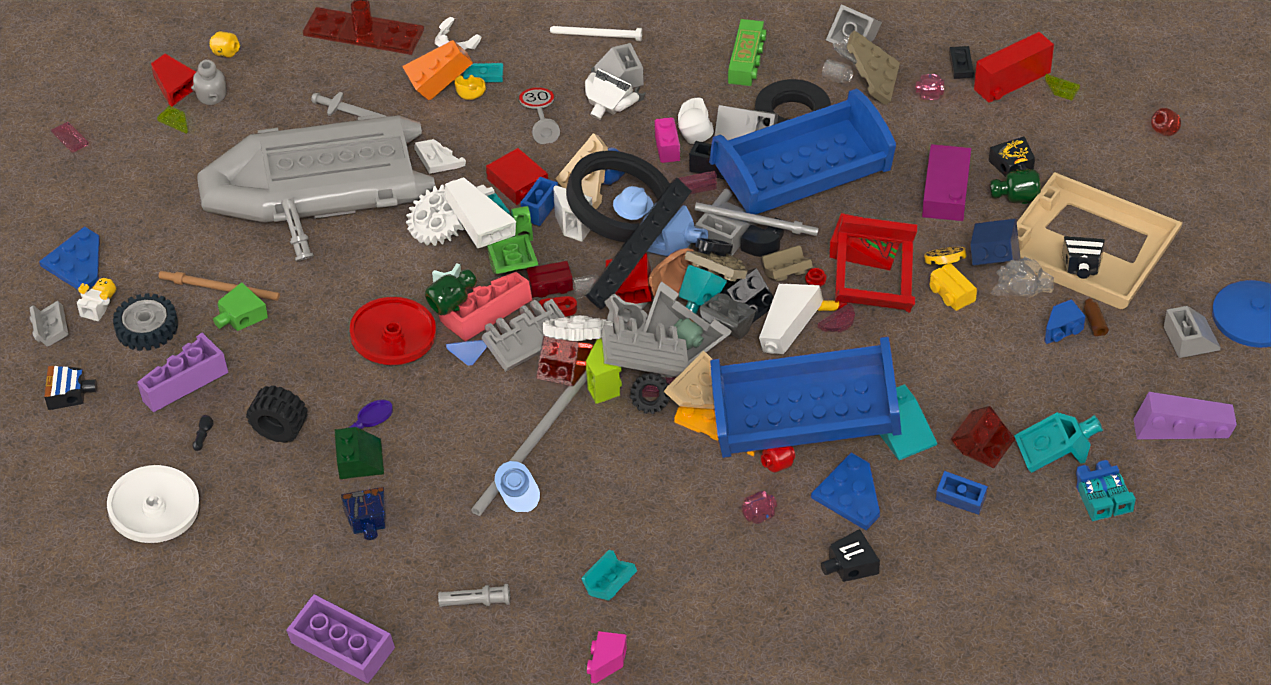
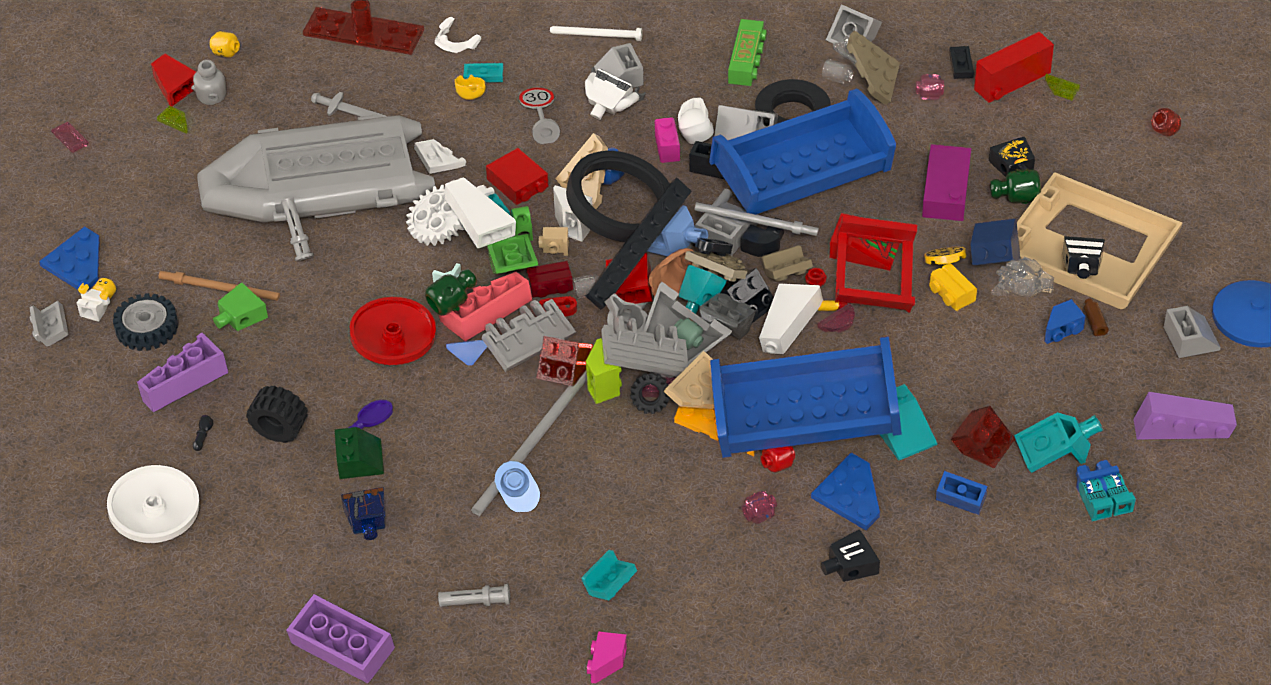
(66, 387): torso -> none
(437, 68): orange wedge -> none
(540, 200): blue brick -> none
(554, 240): none -> tan brick
(575, 328): white gear -> none
(632, 203): light blue piece -> none
(700, 182): clear pink tile -> none

